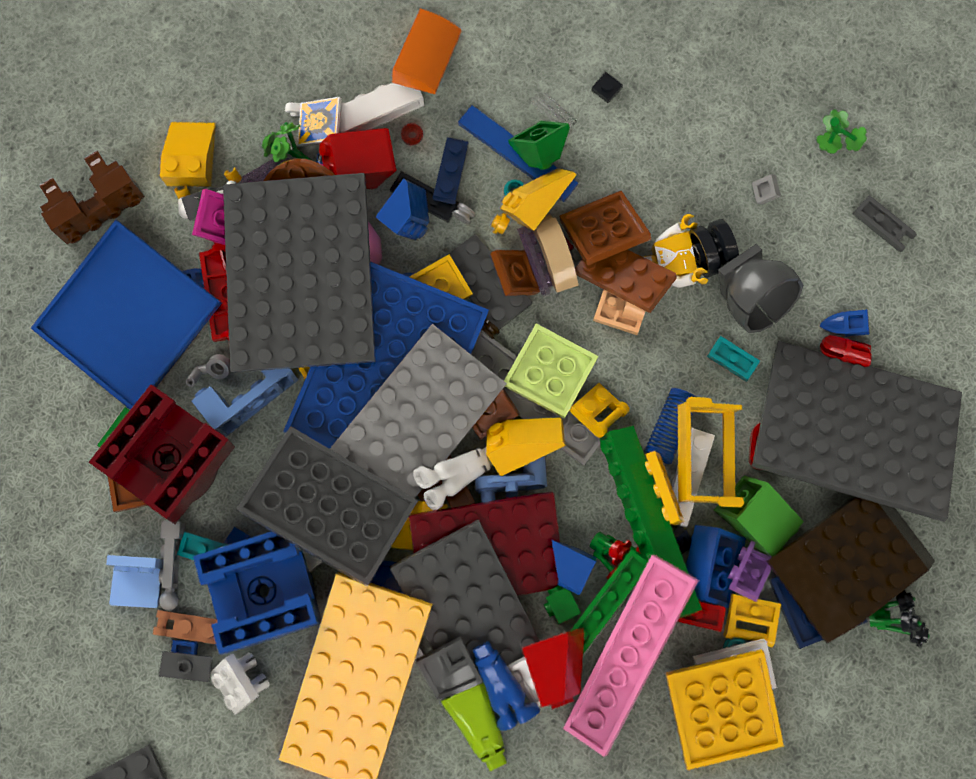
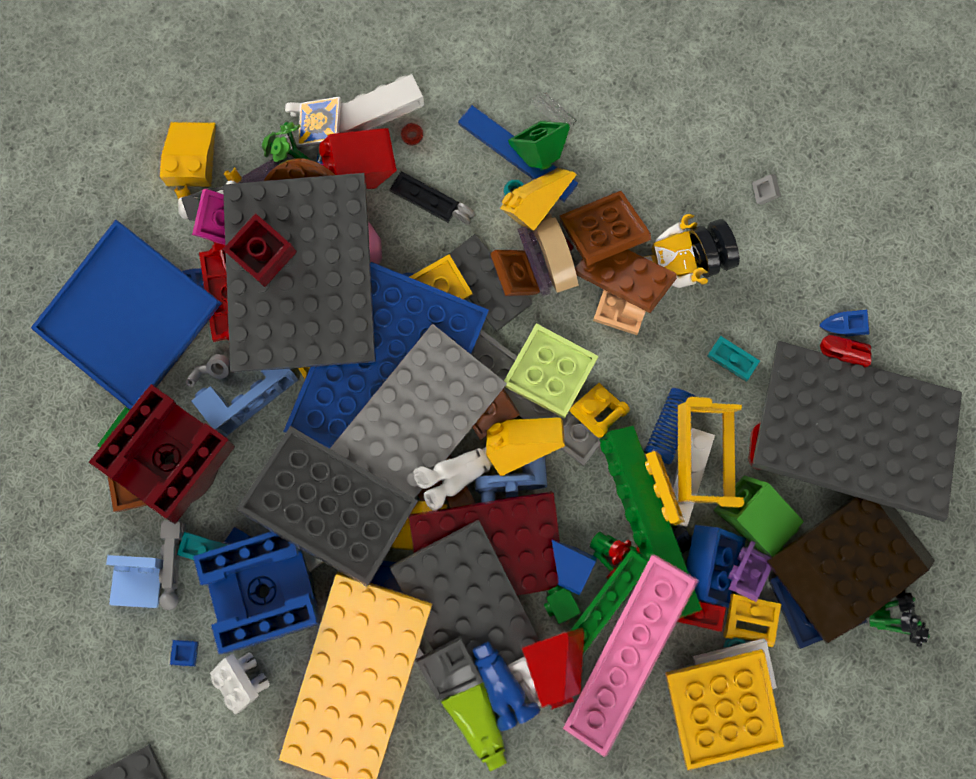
(113, 194): reddish brown piece -> none
(185, 627): nougat plate -> none
(185, 666): dark grey plate -> none
(260, 250): none -> dark red brick
(406, 211): blue slope -> none
(426, 52): orange slope -> none
(450, 170): dark blue plate -> none
(490, 329): dark brown bush -> none
(500, 223): yellow plate -> none
(606, 87): black plate -> none
(759, 281): dark grey plate -> none
(836, 123): bright green plant -> none
(883, 222): dark grey hinge -> none

